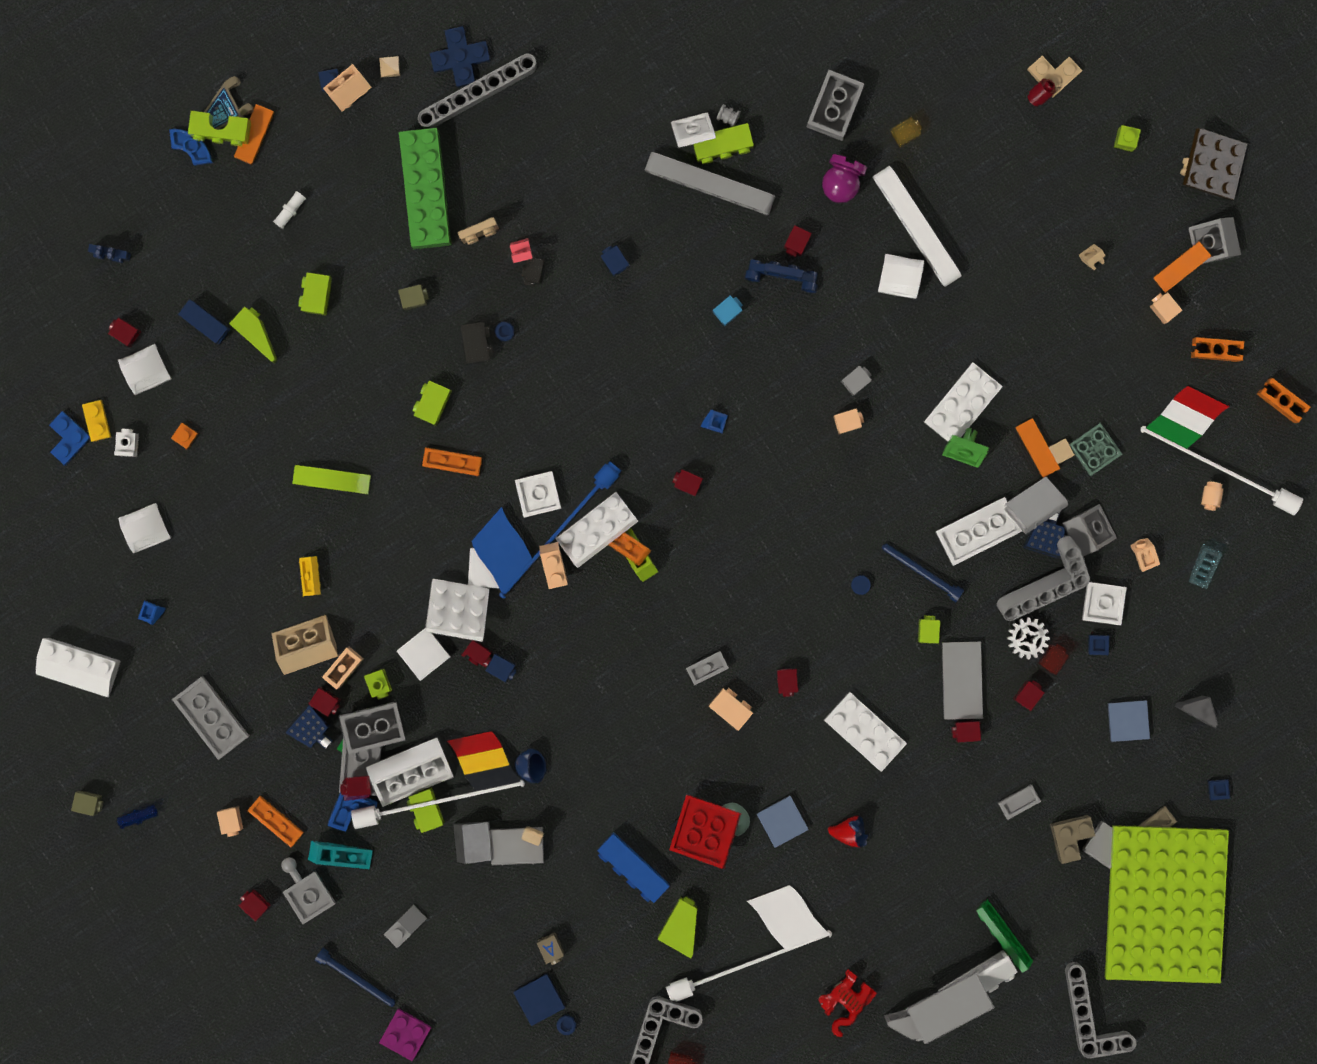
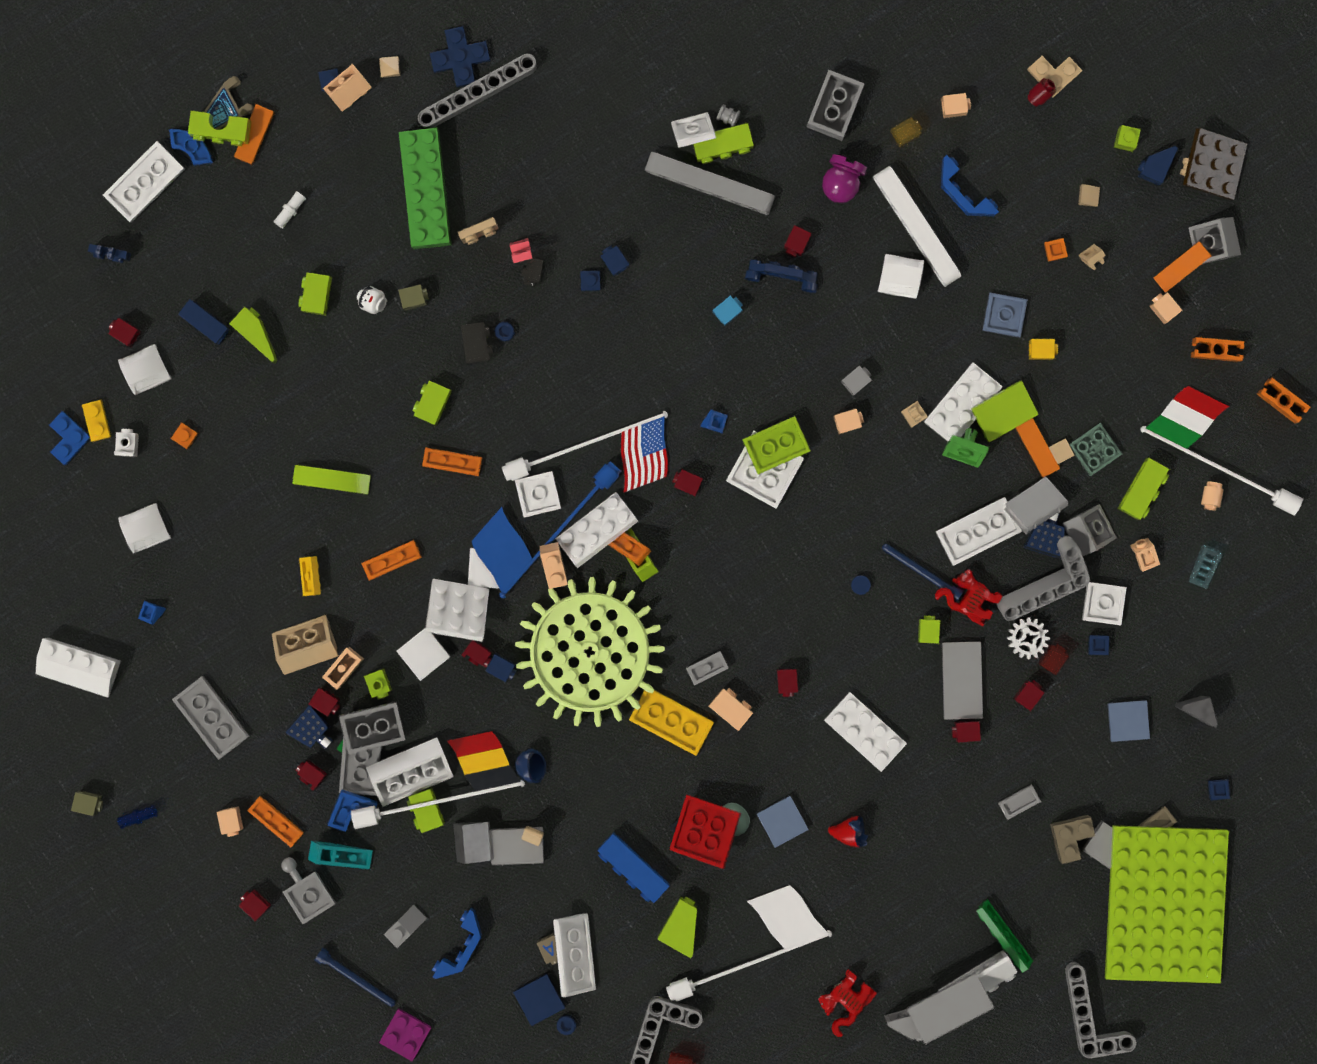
(143, 181): none -> white plate
(310, 774): none -> dark red brick
(355, 788): dark red brick -> none
(371, 300): none -> white head
(391, 560): none -> orange tile
(447, 967): none -> blue slope
(544, 641): none -> yellowish green gear
(574, 955): none -> white tile
(590, 280): none -> dark blue plate
(641, 453): none -> flag
(672, 721): none -> yellow tile
(767, 486): none -> white plate
(776, 445): none -> lime tile
(914, 414): none -> tan tile
(955, 105): none -> light nougat brick
(972, 600): none -> red animal
(984, 208): none -> blue slope
(1004, 315): none -> sand blue tile
(1004, 411): none -> lime tile
(1042, 349): none -> yellow brick
(1055, 249): none -> orange plate
(1089, 195): none -> tan slope
(1144, 489): none -> lime brick
(1156, 166): none -> dark blue slope

